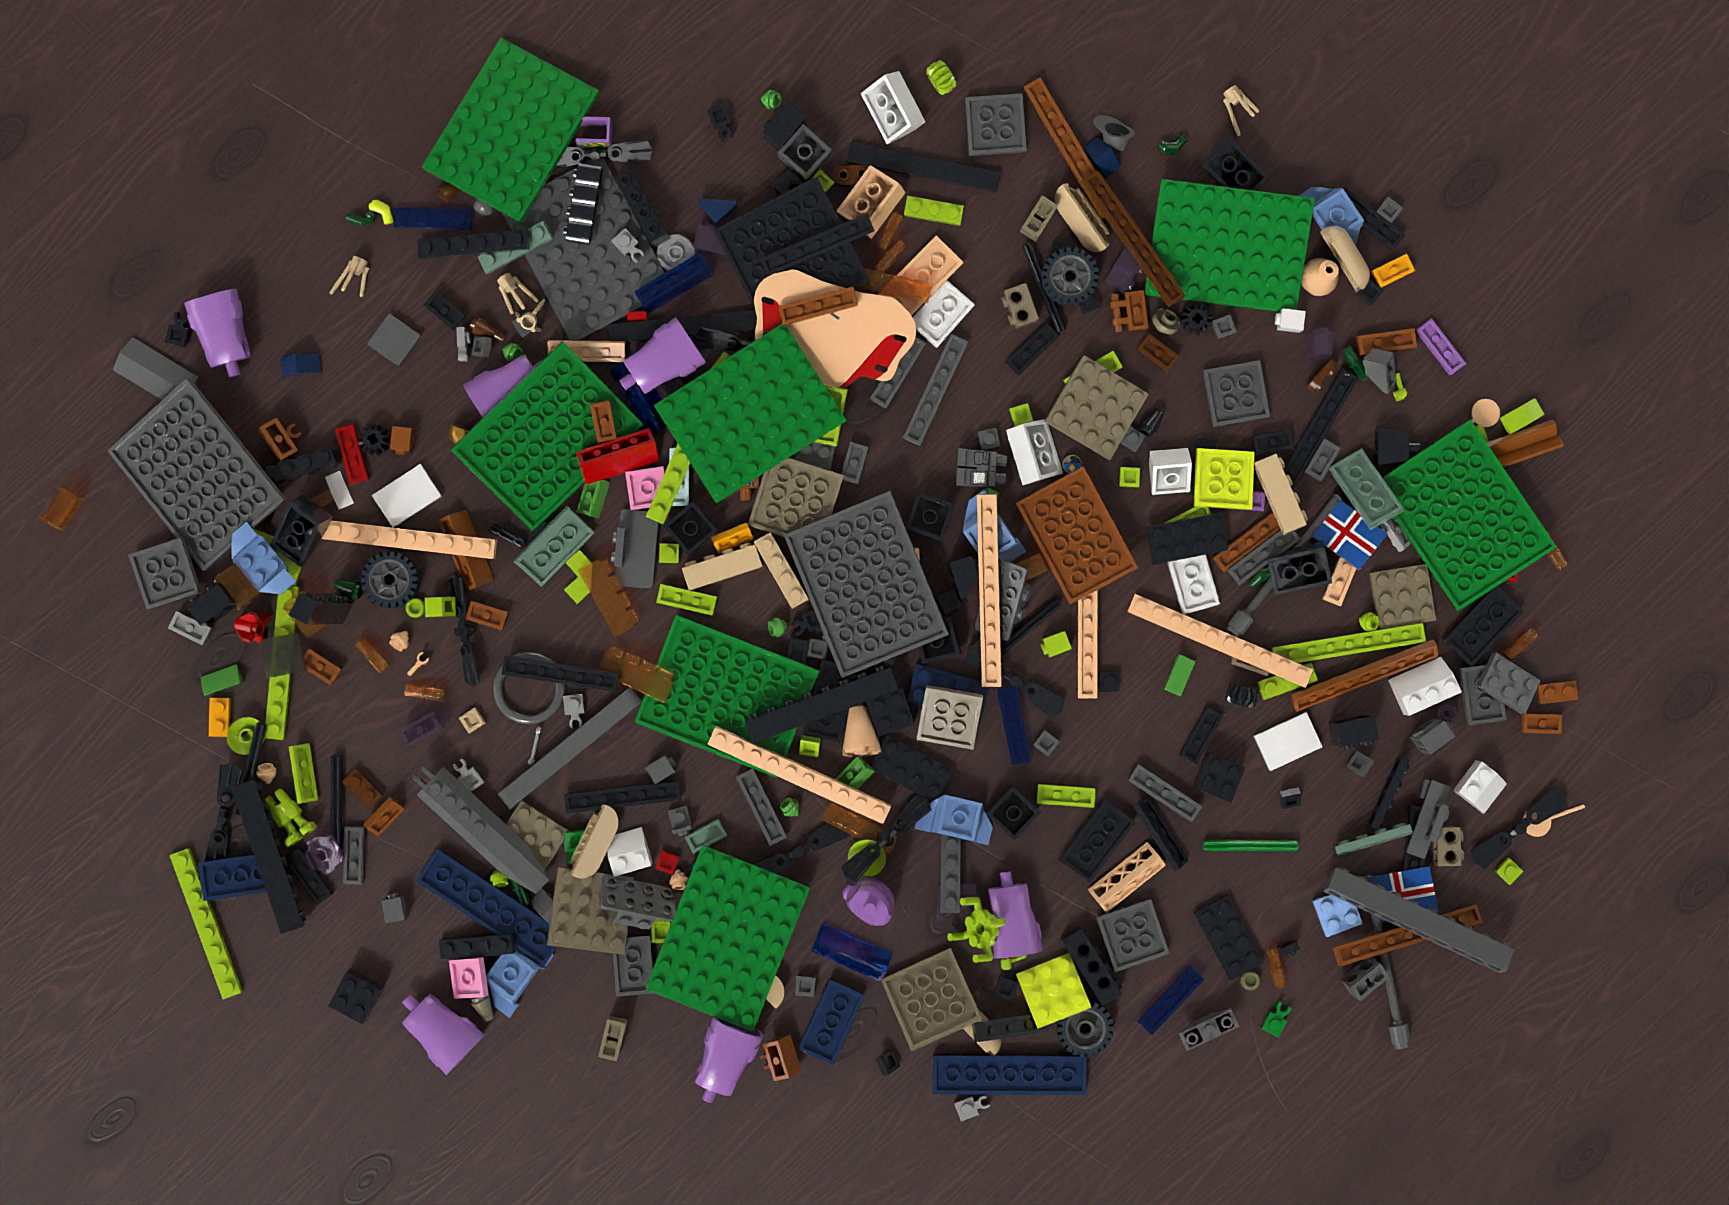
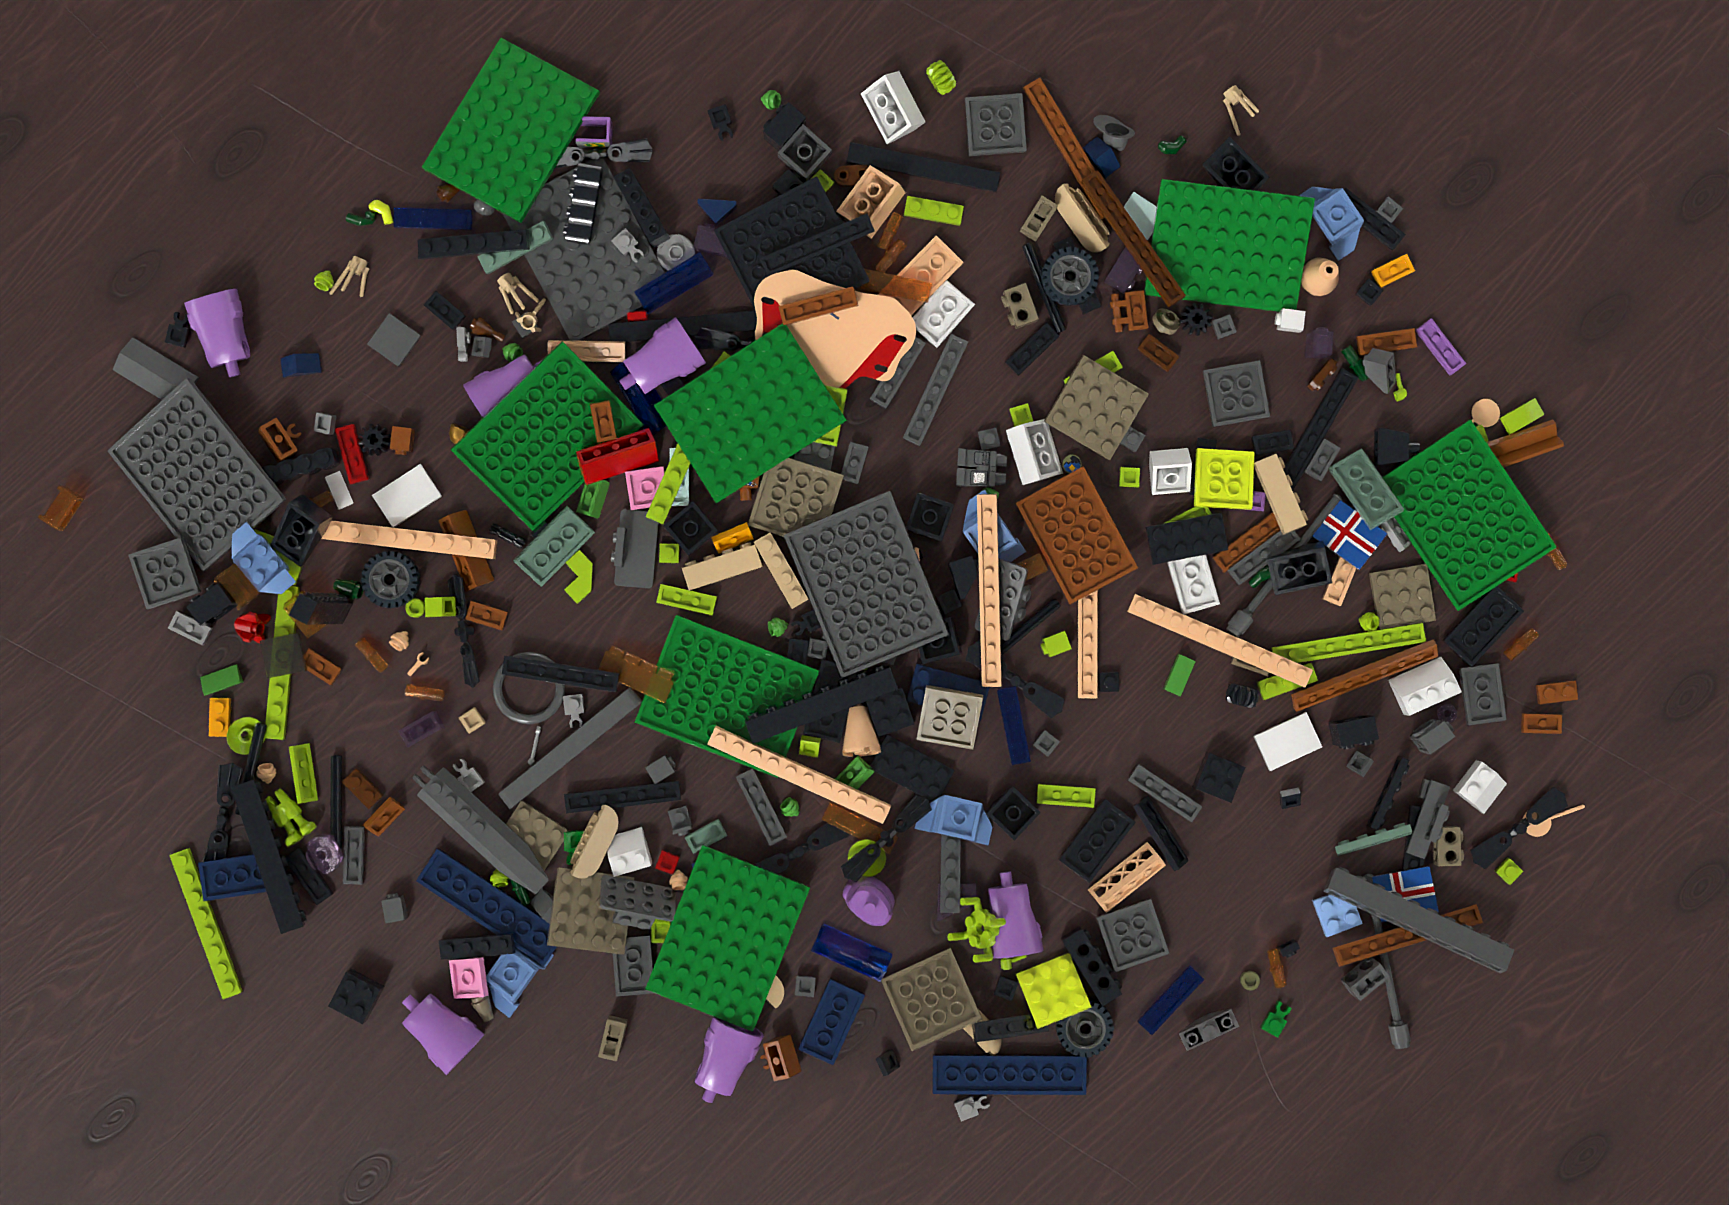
(324, 280): none -> lime plate
(325, 423): none -> dark grey plate
(604, 593): clear orange windscreen -> none
(1142, 213): none -> light aqua tile
(1151, 423): black cone -> none
(1201, 735): black tile -> none
(1228, 937): black plate -> none
(1250, 845): green axle -> none
(1347, 256): tan brick -> none
(1508, 683): dark grey plate -> none

